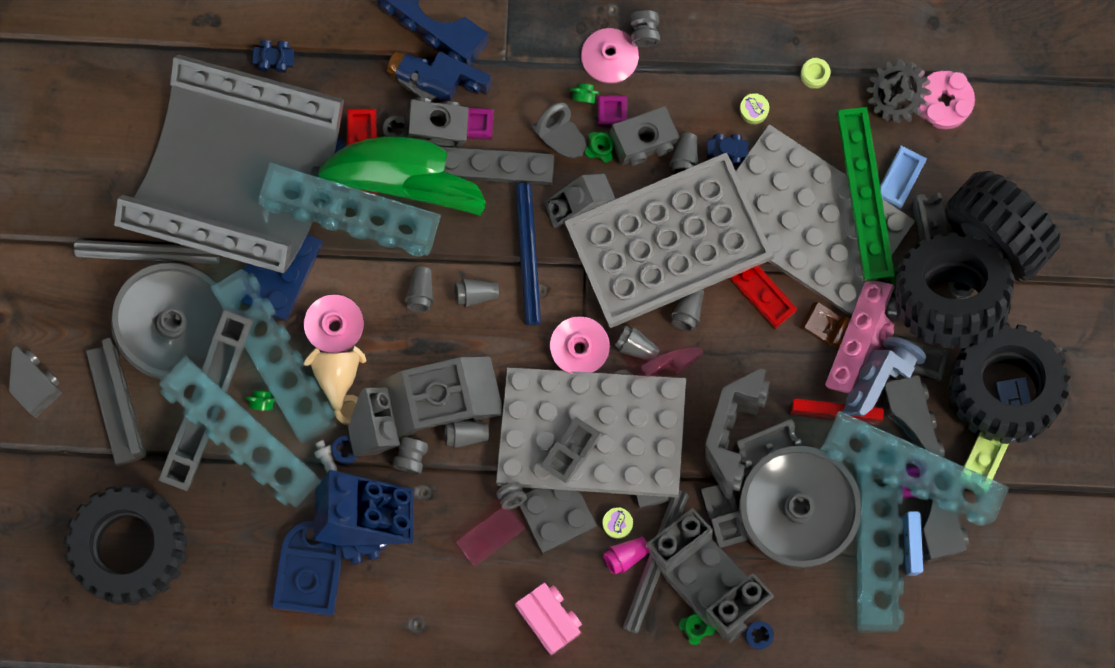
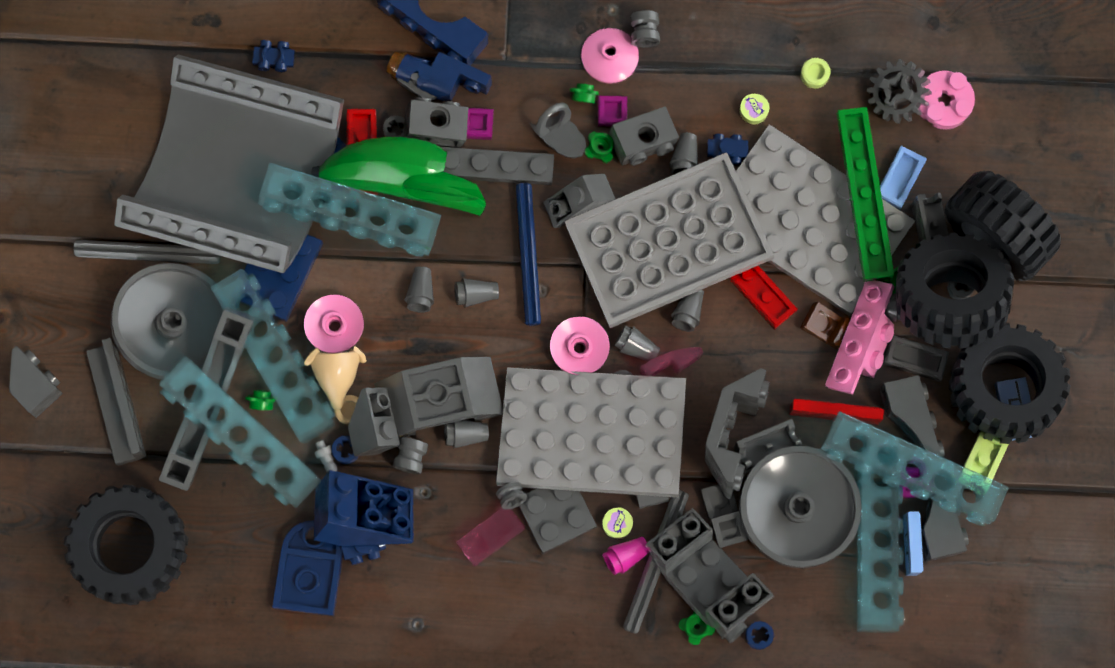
(548, 618): bright pink brick -> none
(571, 450): dark grey slope -> none
(898, 358): sand blue piece -> none

